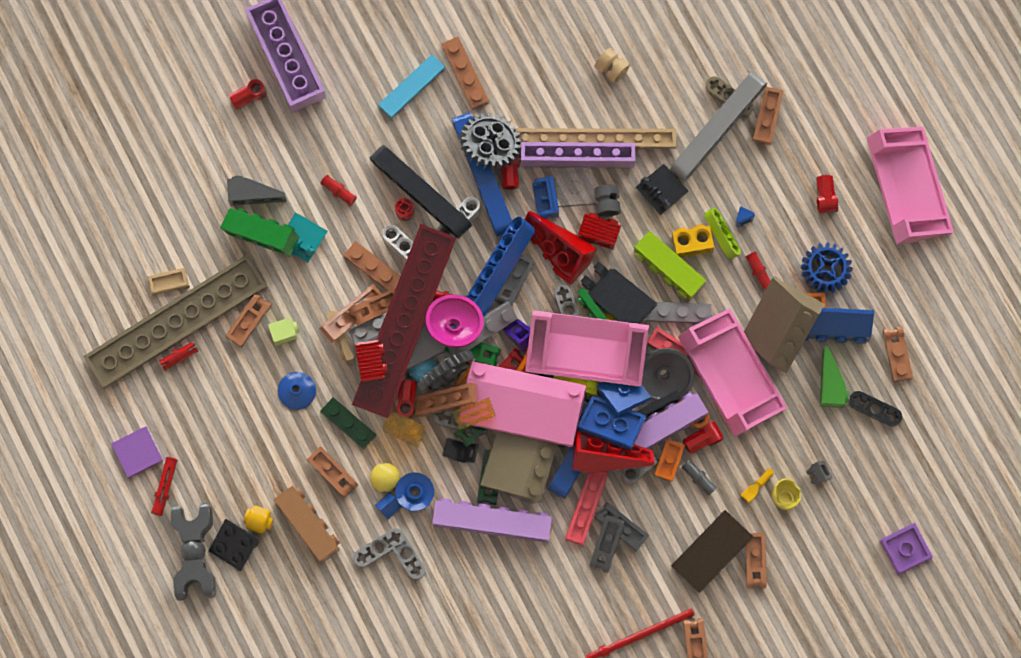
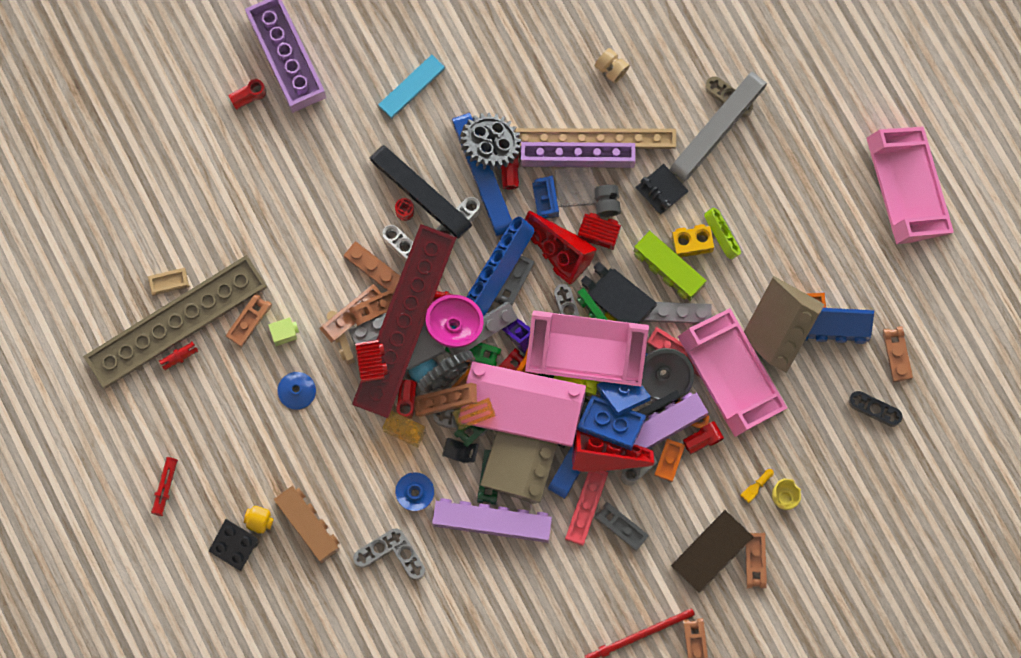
(137, 452): medium lavender tile -> none
(193, 551): dark grey piece -> none
(247, 191): dark grey slope -> none
(260, 231): green brick -> none
(310, 236): teal hinge -> none
(332, 471): nougat plate -> none
(338, 190): red pin -> none
(348, 423): dark green plate -> none
(385, 477): light yellow hair -> none
(388, 505): blue slope -> none
(465, 73): nougat plate -> none
(607, 543): dark grey plate -> none
(698, 477): dark grey pin -> none
(744, 217): blue slope -> none
(758, 270): red pin -> none
(768, 115): nougat plate -> none
(821, 471): dark grey tile -> none
(826, 199): red piece -> none
(831, 274): blue gear -> none
(833, 387): bright green slope -> none
(906, 549): medium lavender tile -> none

